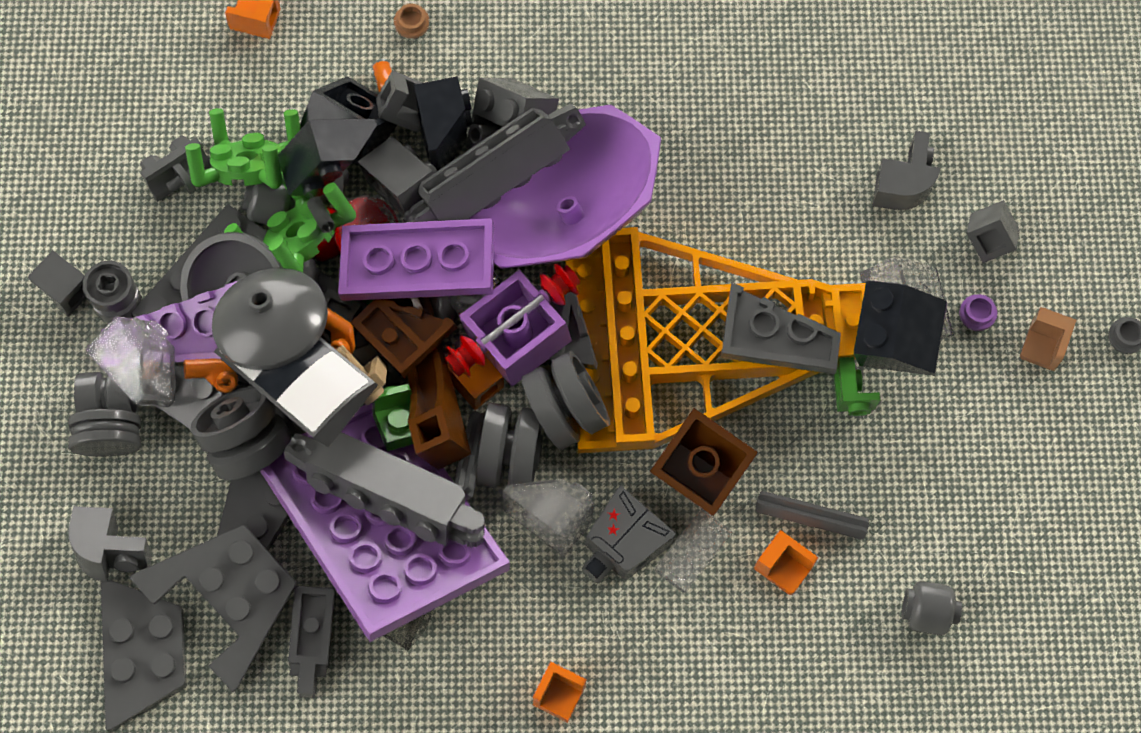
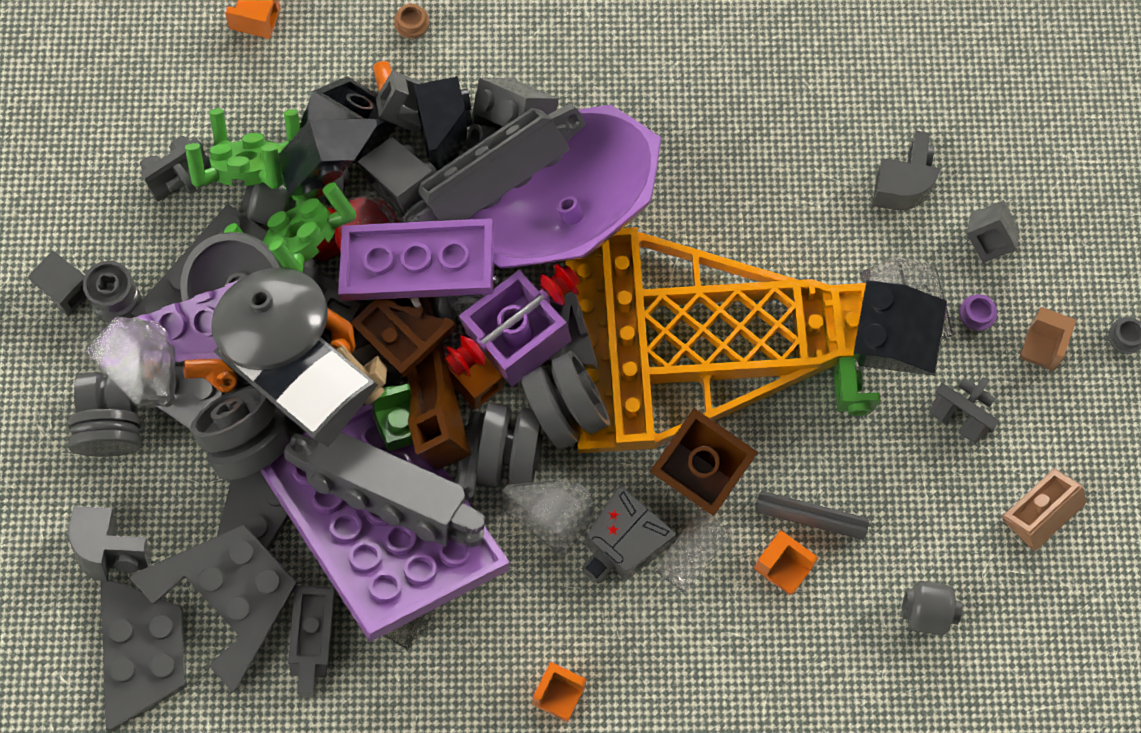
(320, 214): dark grey piece -> none
(772, 336): dark grey wing -> none
(950, 400): none -> dark grey hips
(1045, 508): none -> medium nougat slope

